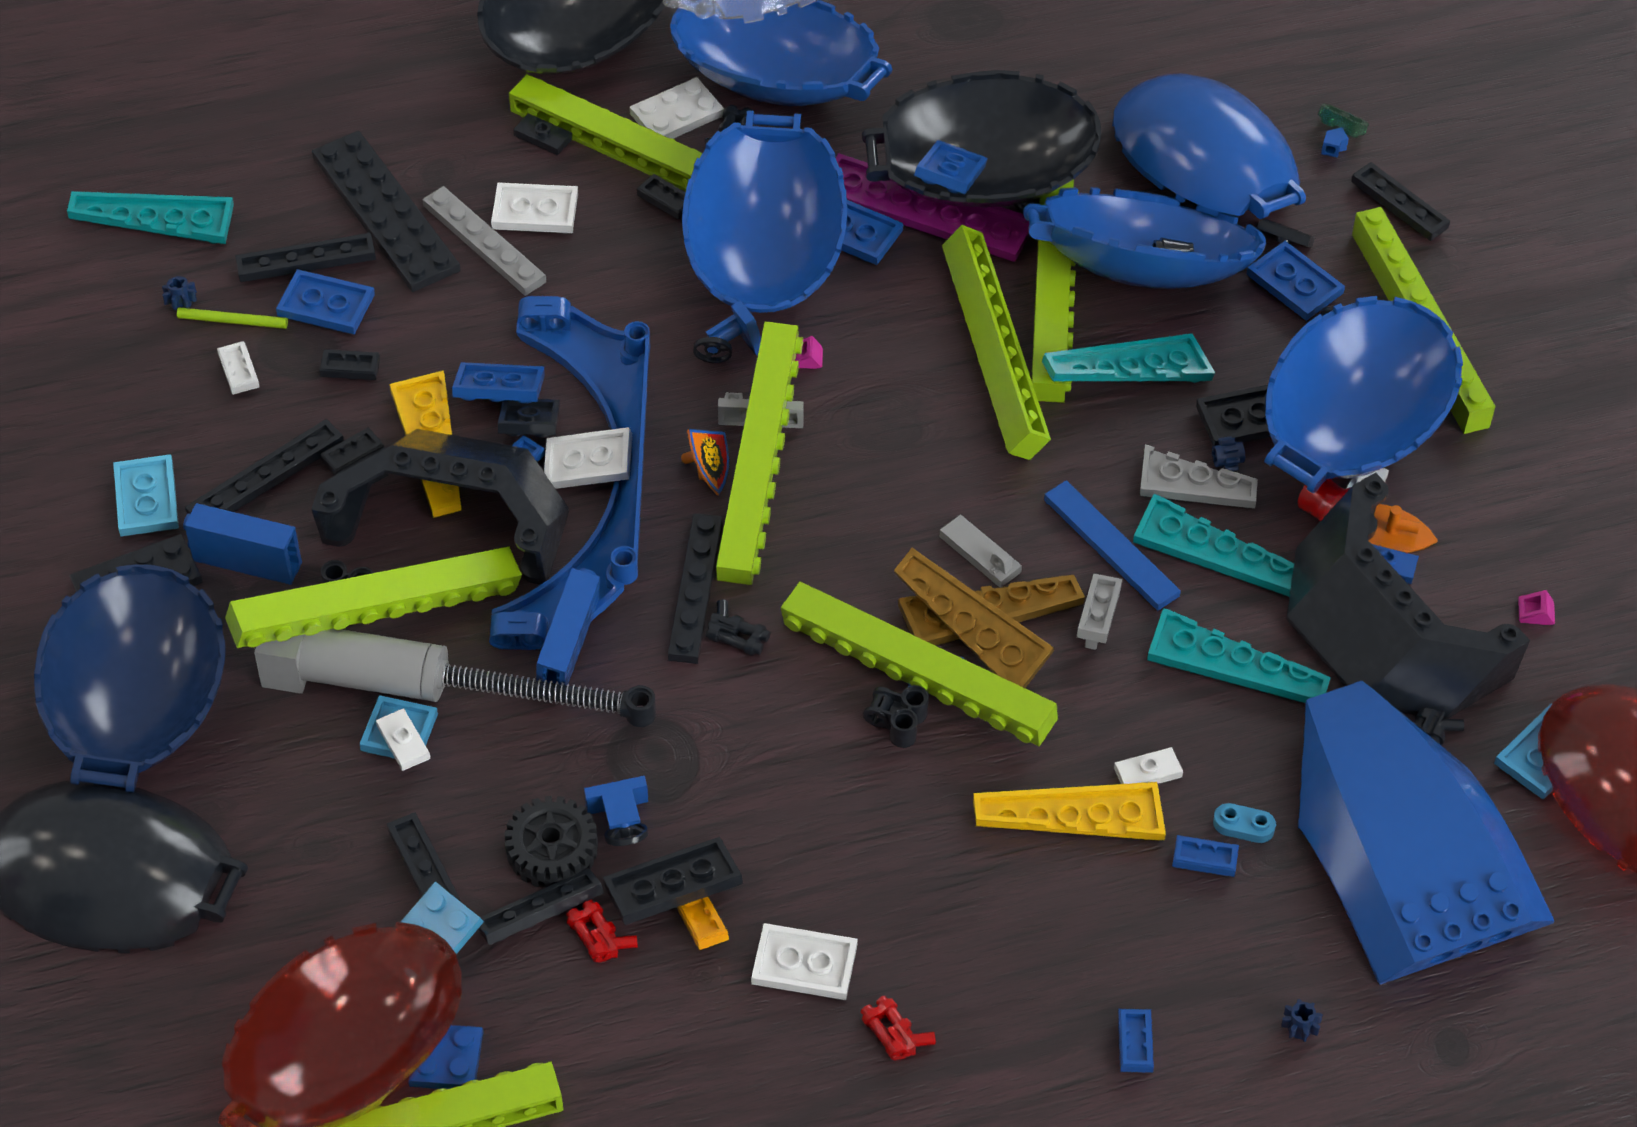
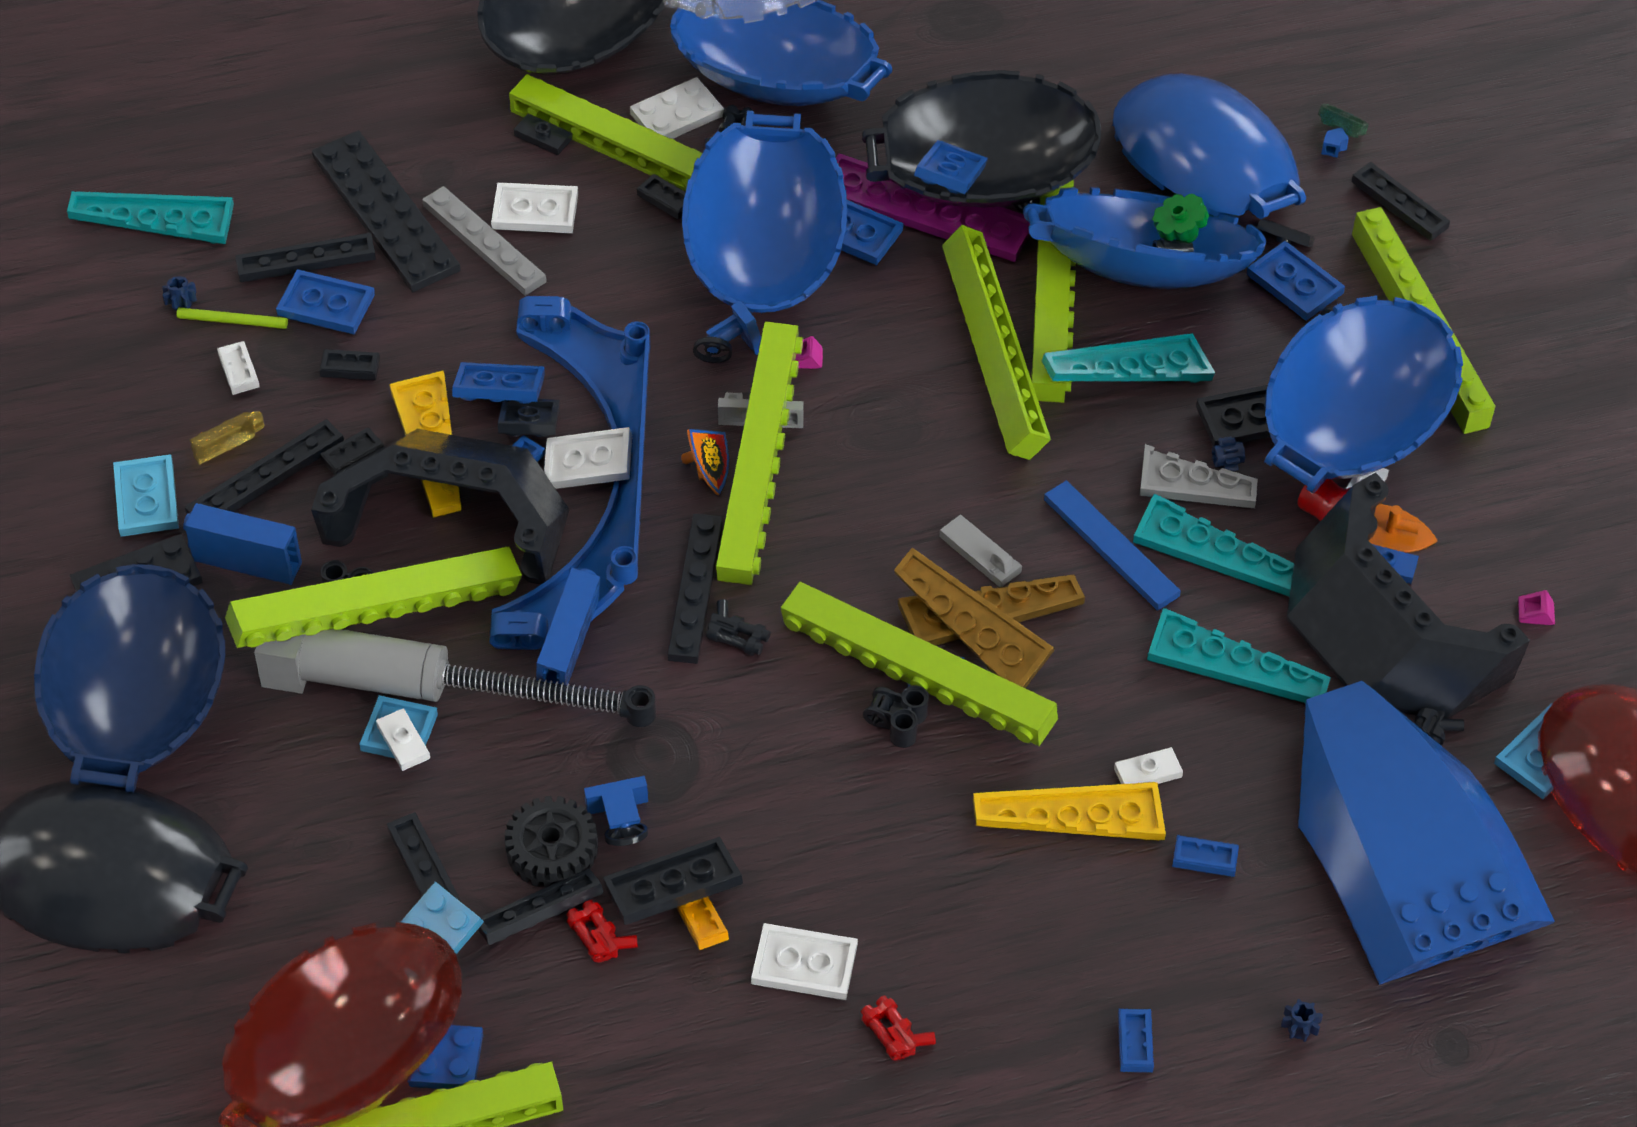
(226, 436): none -> clear yellow hinge
(1099, 610): light grey hinge -> none
(1181, 218): none -> green plant
(1244, 823): dark azure plate -> none

